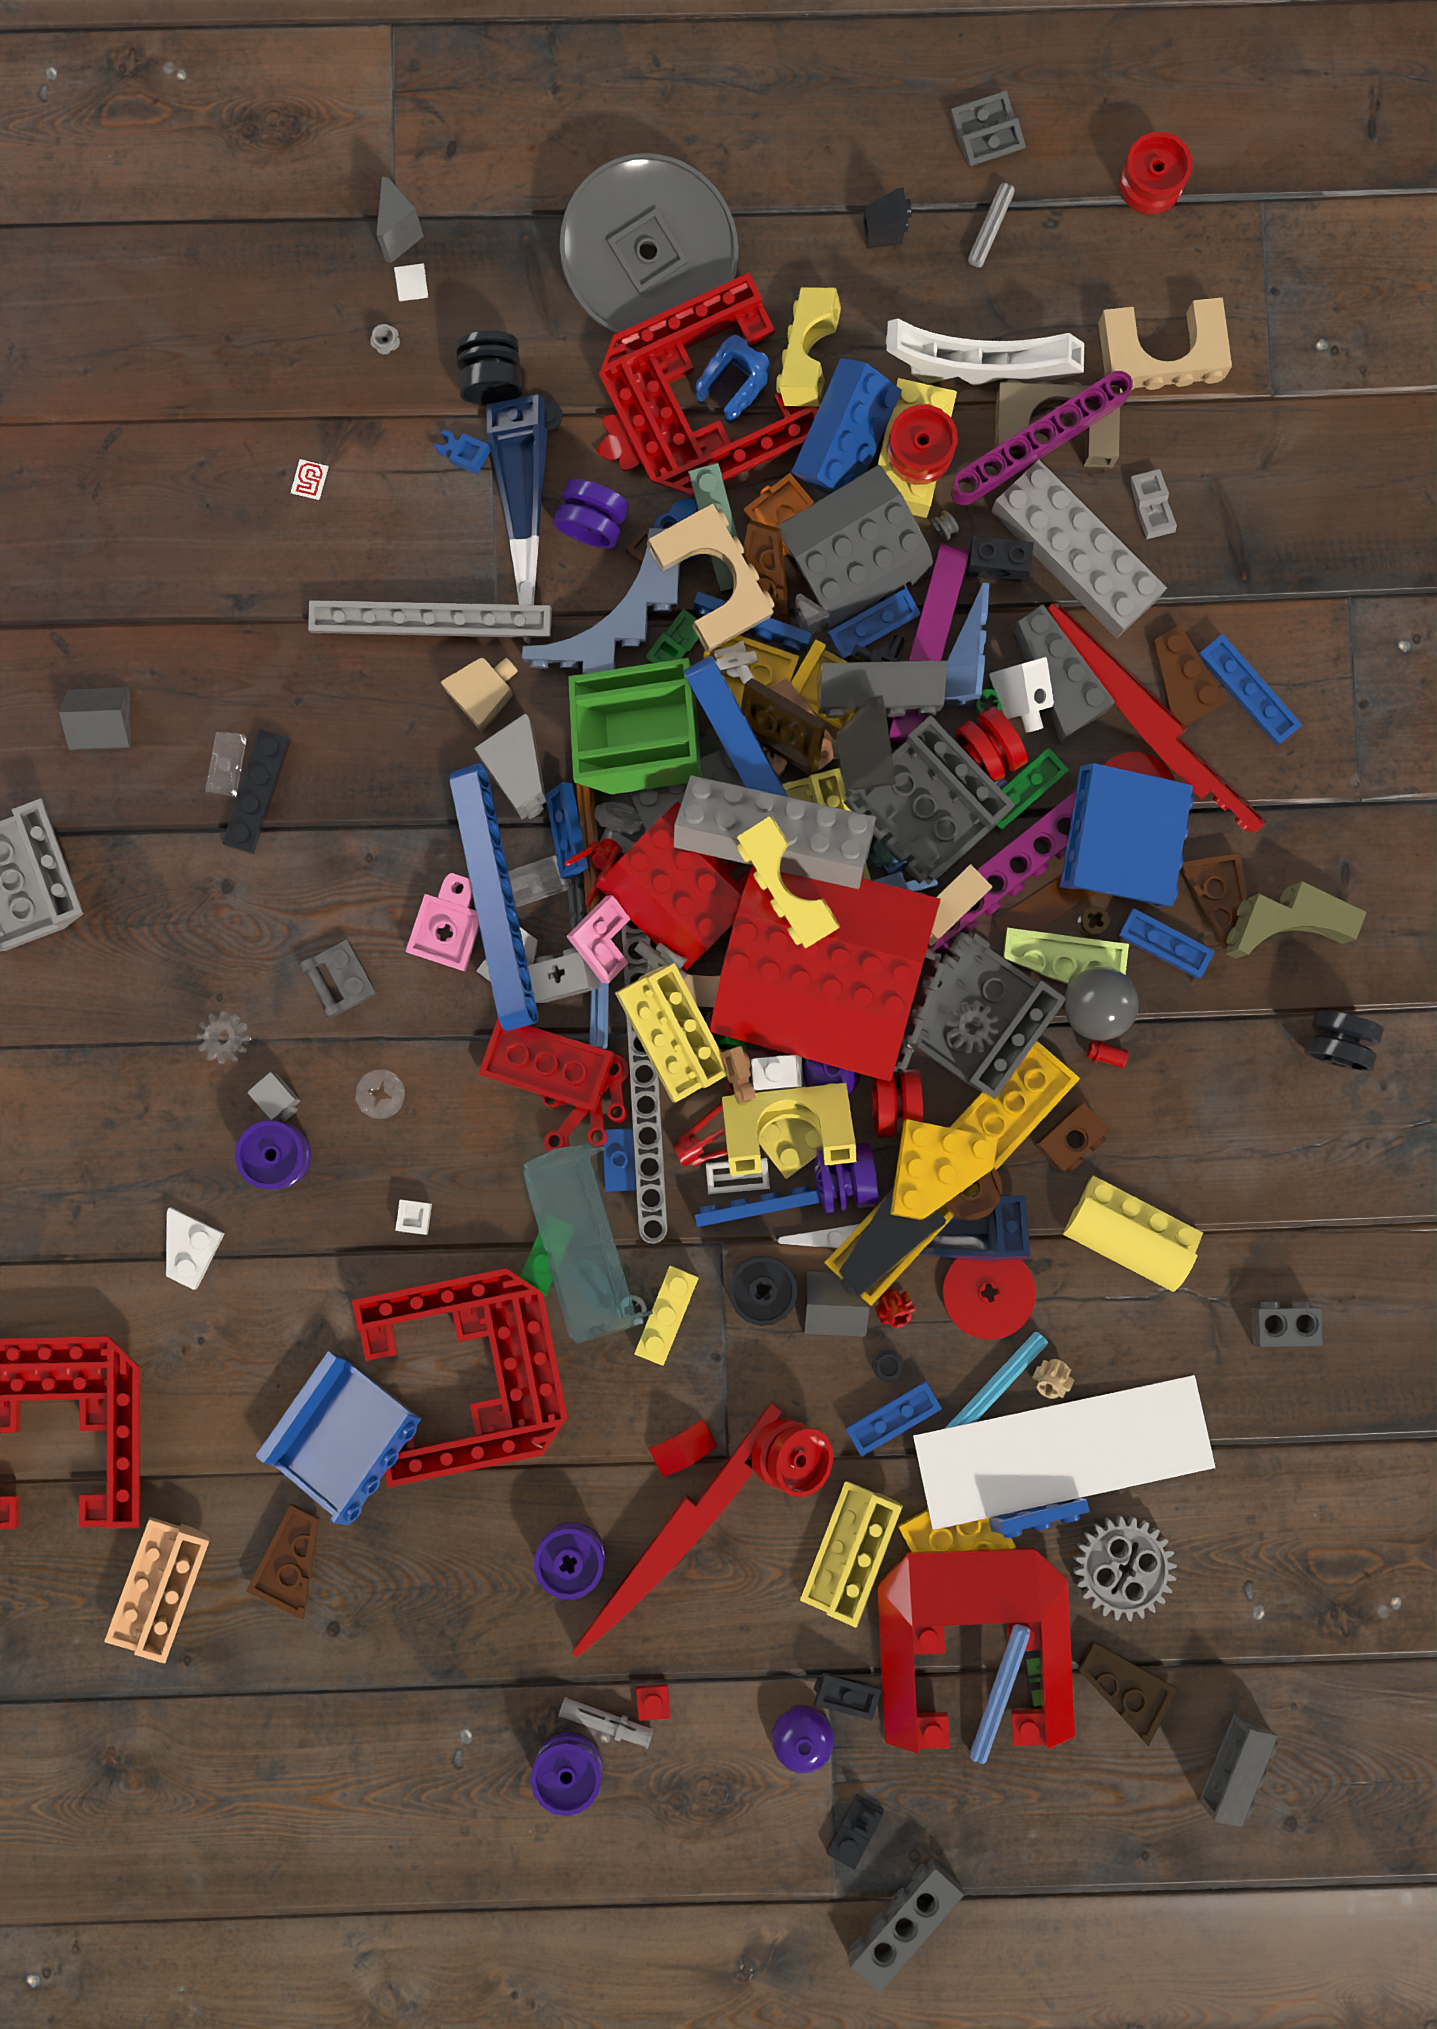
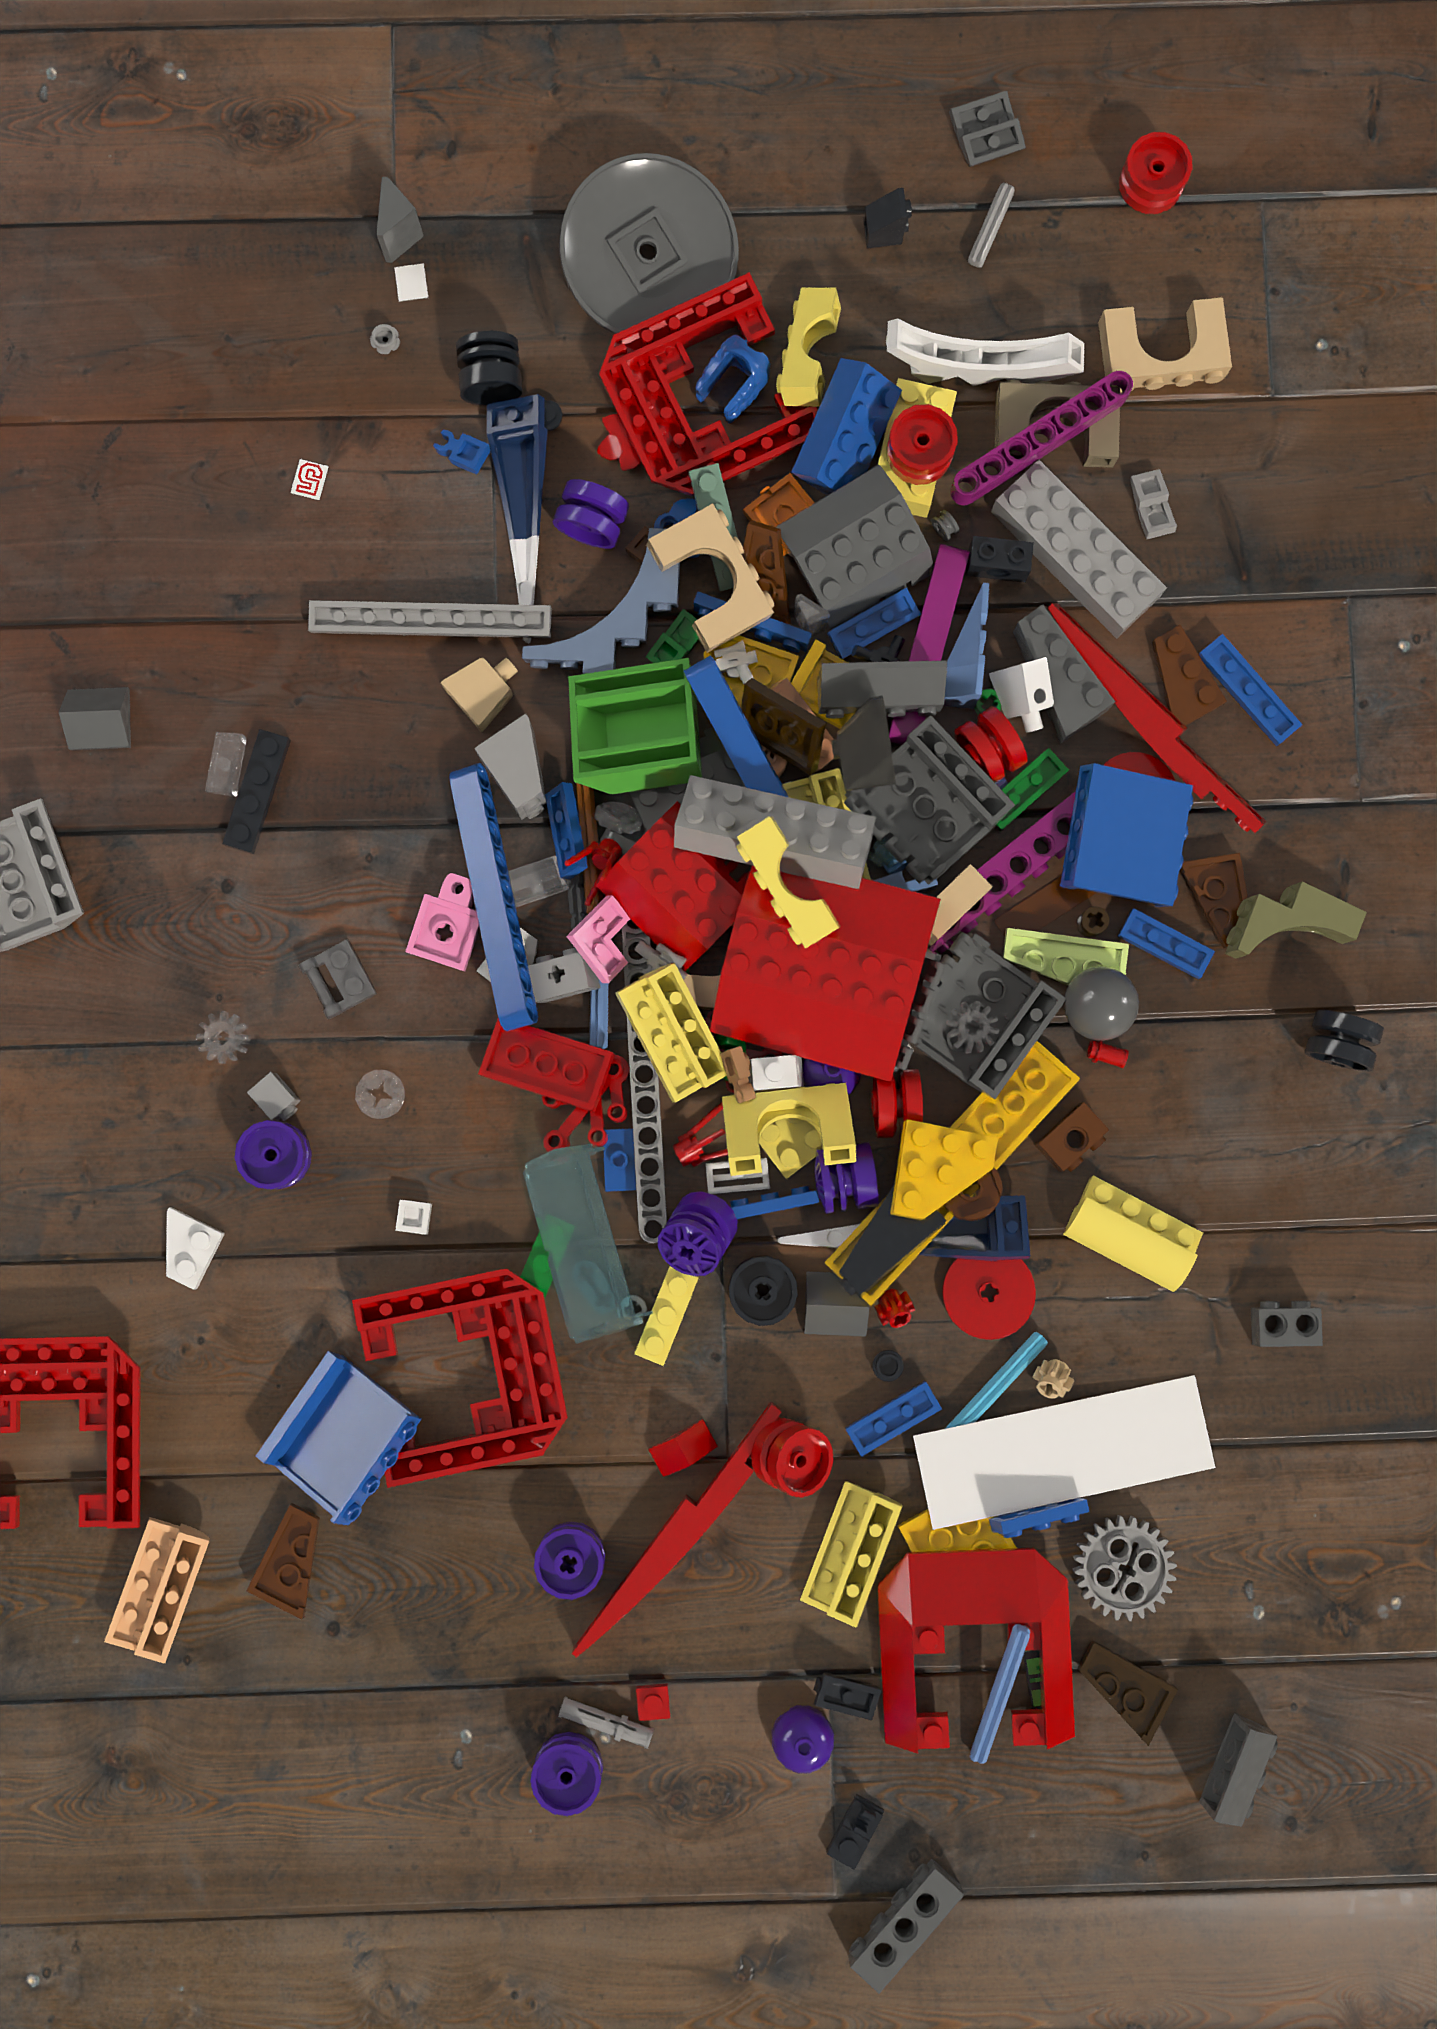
(697, 1234): none -> dark purple wheel

